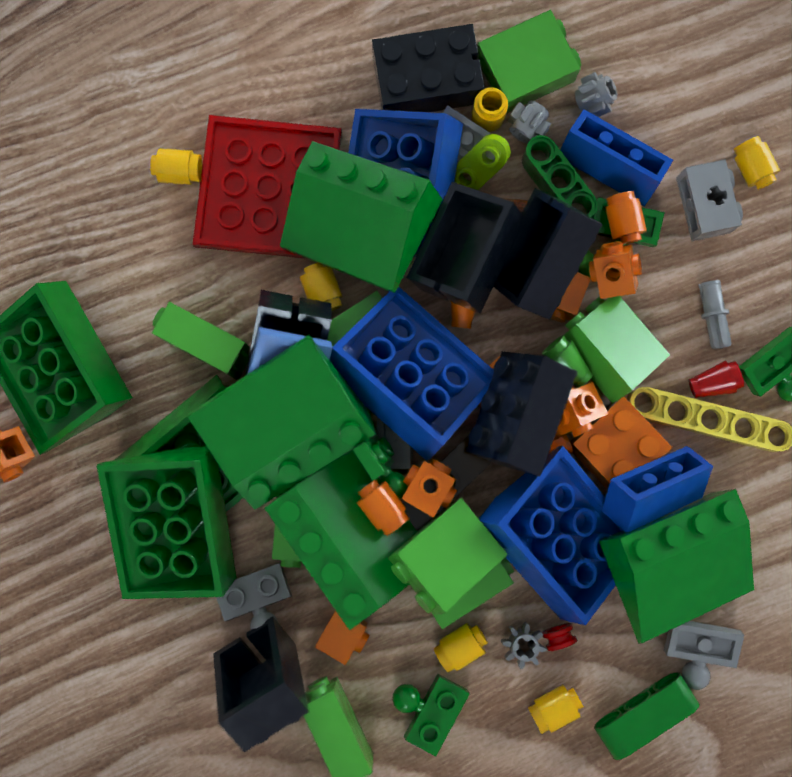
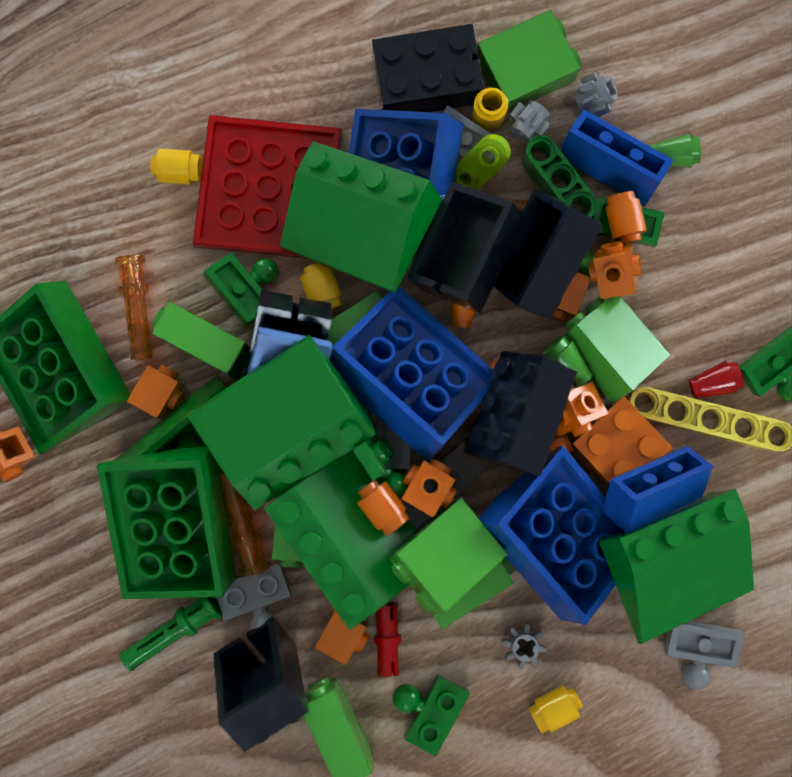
(134, 290): none -> clear orange pin
(157, 391): none -> orange brick
(185, 622): none -> green pin
(239, 287): none -> green plate
(245, 538): none -> clear orange pin
(387, 640): none -> red pin
(461, 647): yellow brick -> none
(559, 637): red bush -> none
(646, 716): green beam -> none
(682, 149): none -> bright green cone
(706, 217): light grey brick -> none
(715, 314): light grey axle -> none
(756, 163): yellow brick -> none

